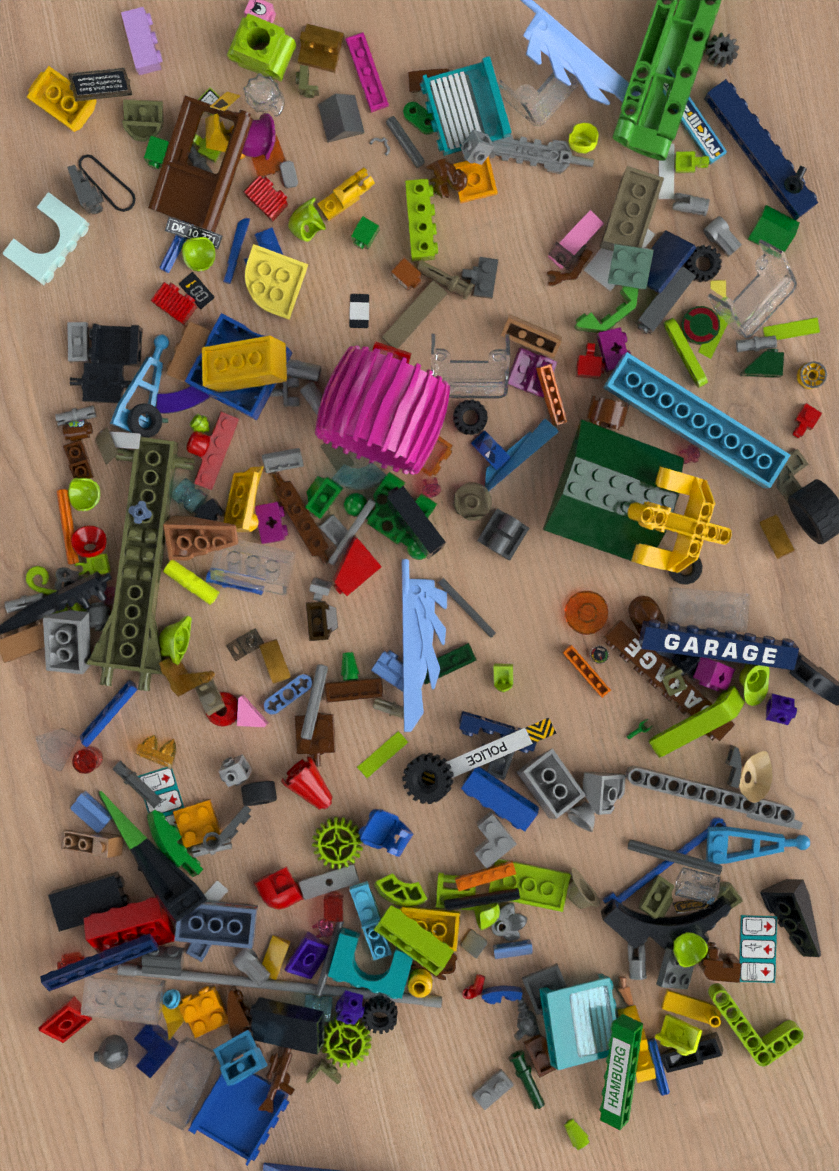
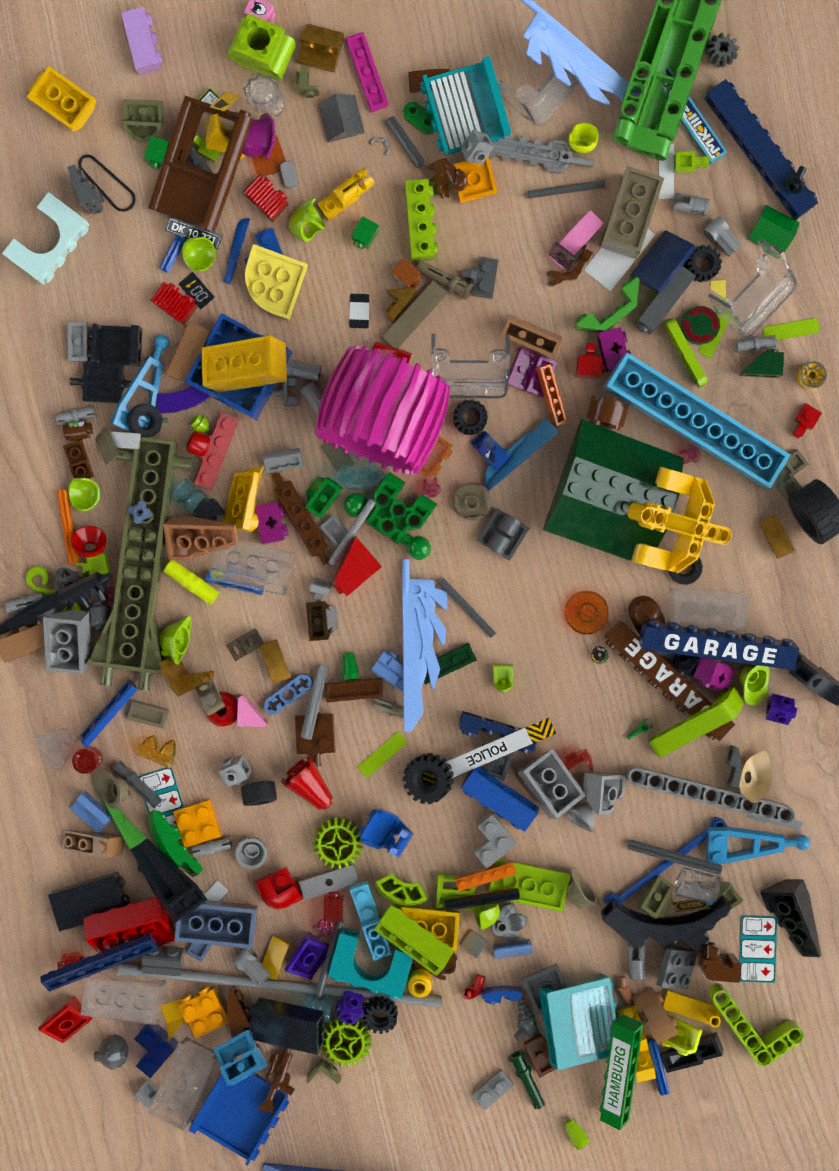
(100, 84): piece -> none
(110, 788): none -> dark tan piece
(146, 1093): none -> light grey tile
(147, 714): none -> dark tan tile
(171, 999): medium azure plate -> none
(230, 831): dark grey plate -> none
(251, 852): none -> light grey hat
(403, 297): none -> pearl gold slope
(415, 521): black brick -> none
(566, 189): none -> dark grey piece
(573, 759): none -> clear red plate
(586, 671): orange piece -> none
(630, 266): sand green plate -> none
(655, 1016): none -> medium nougat brick
(670, 673): olive bracket -> none
(689, 949): lime helmet -> none

